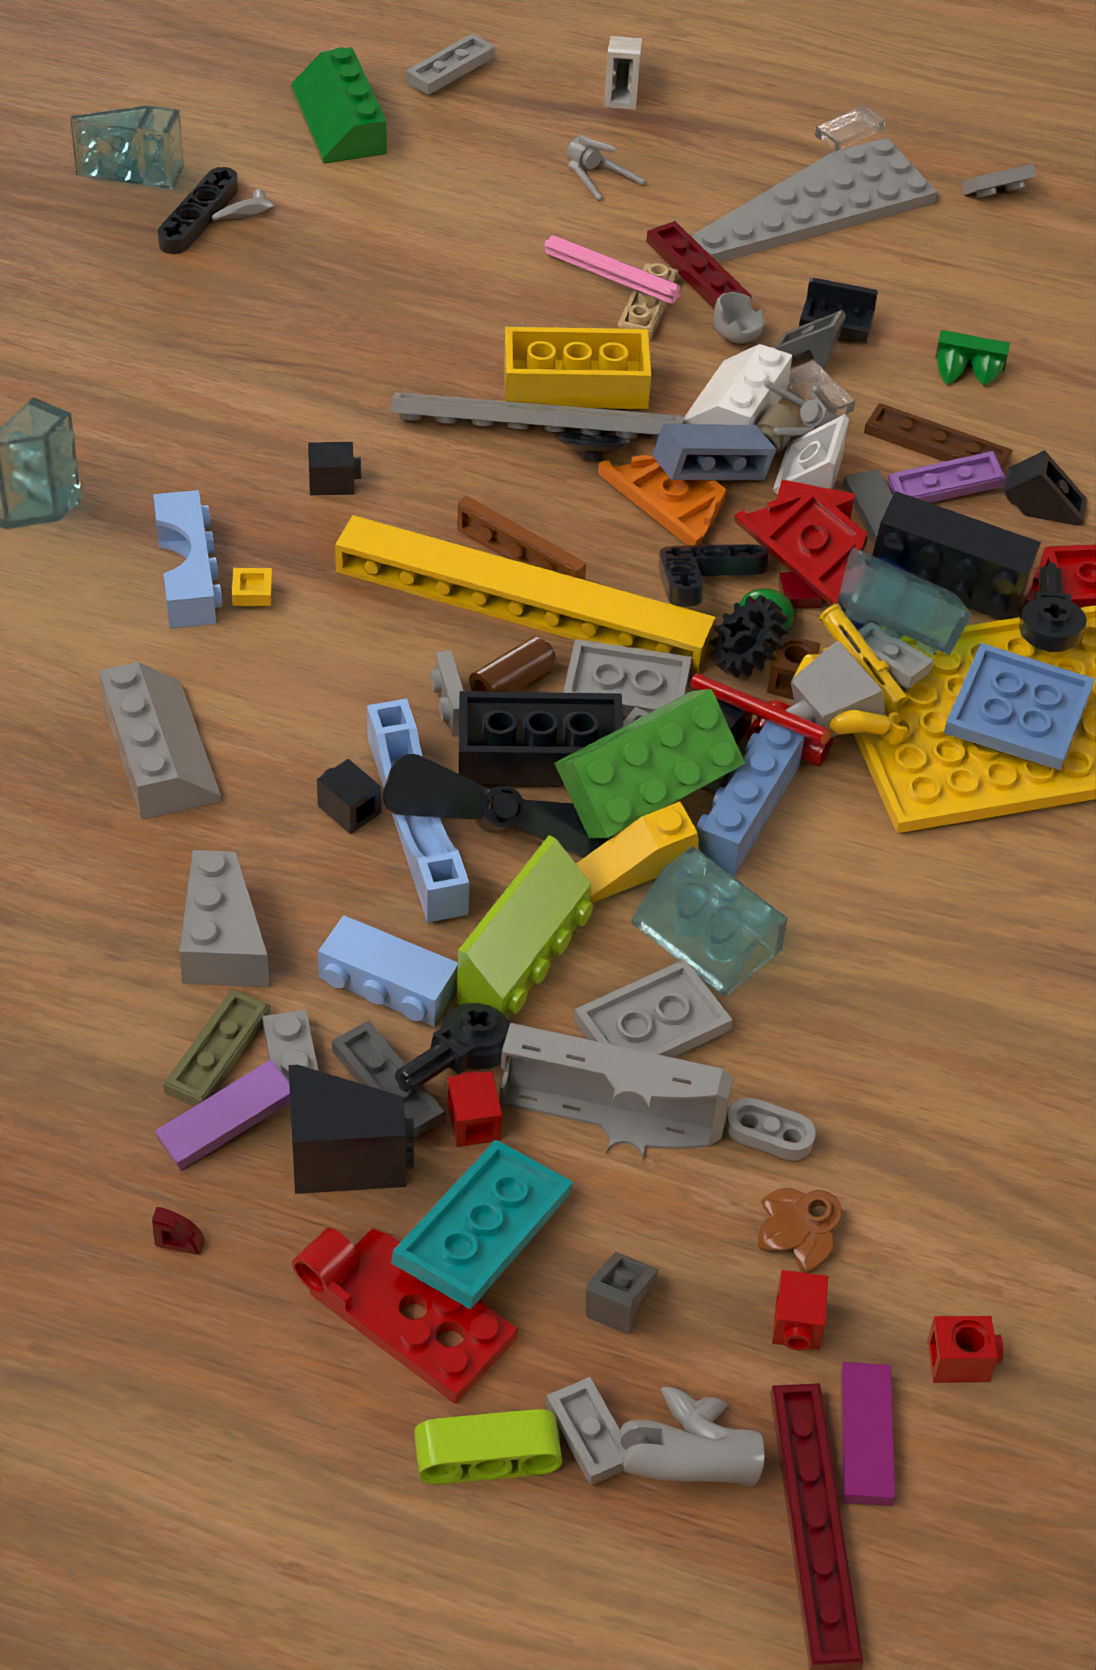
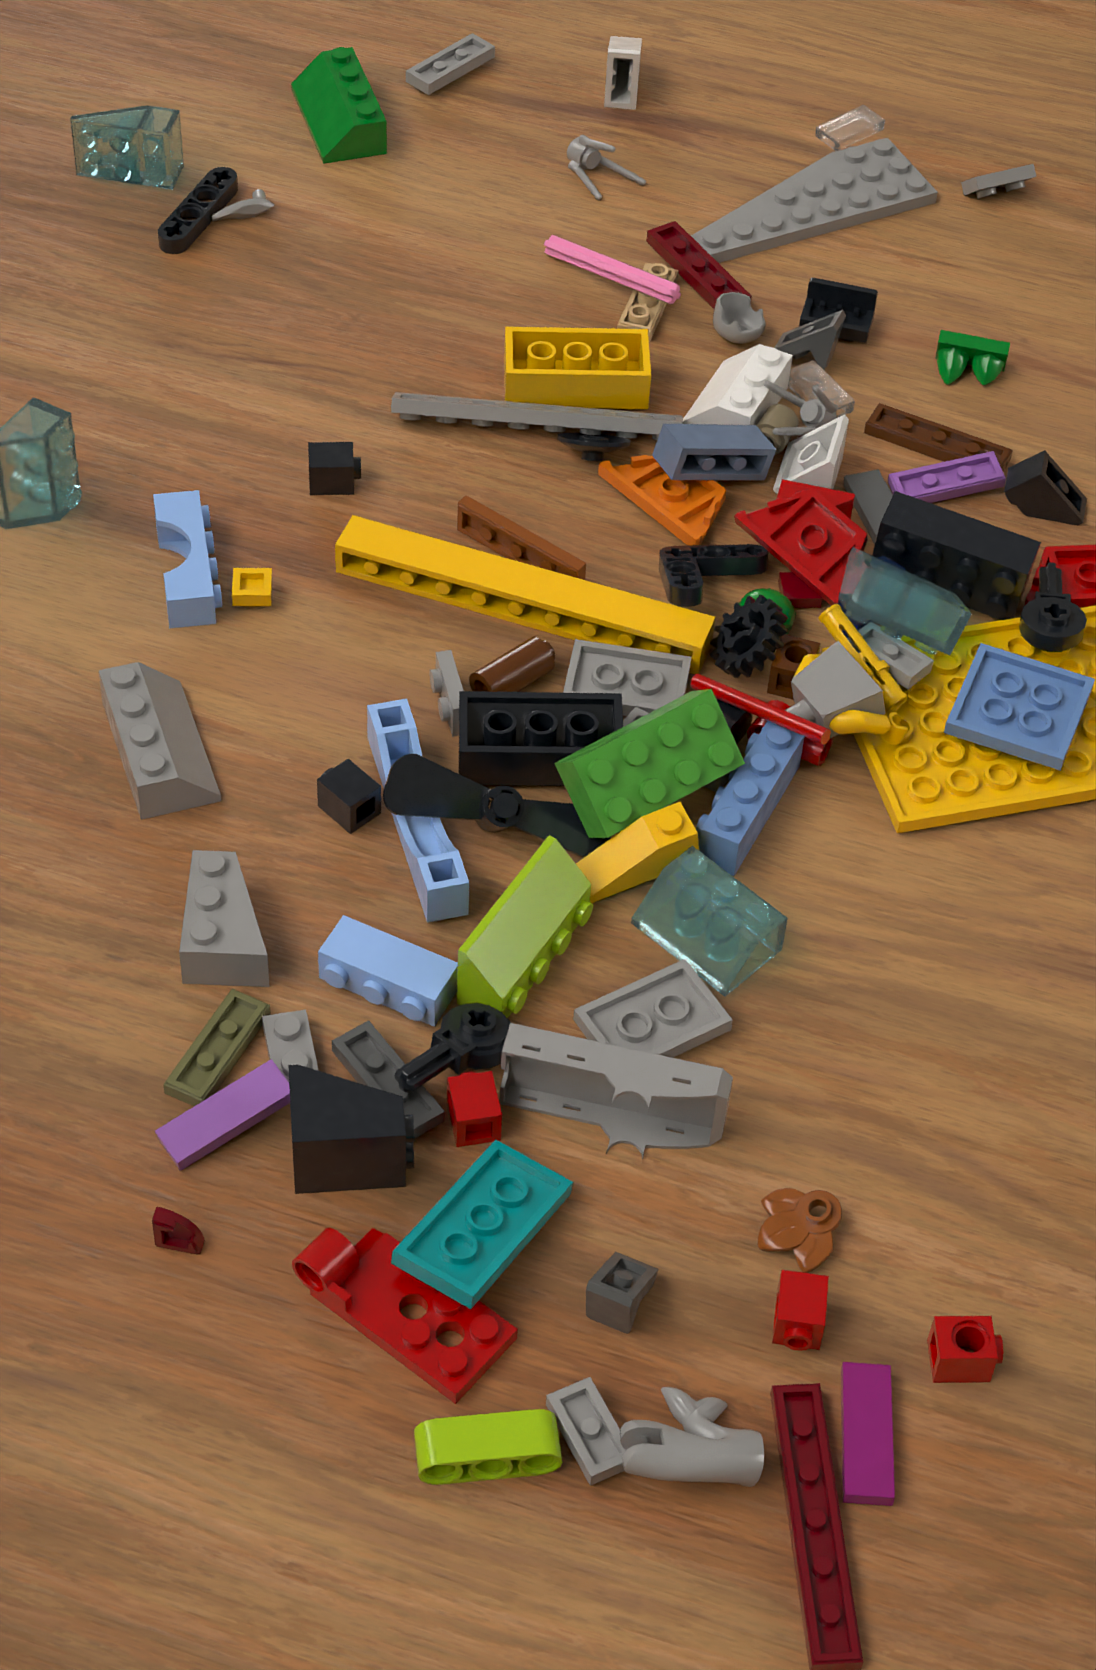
(771, 1129): light grey plate -> none

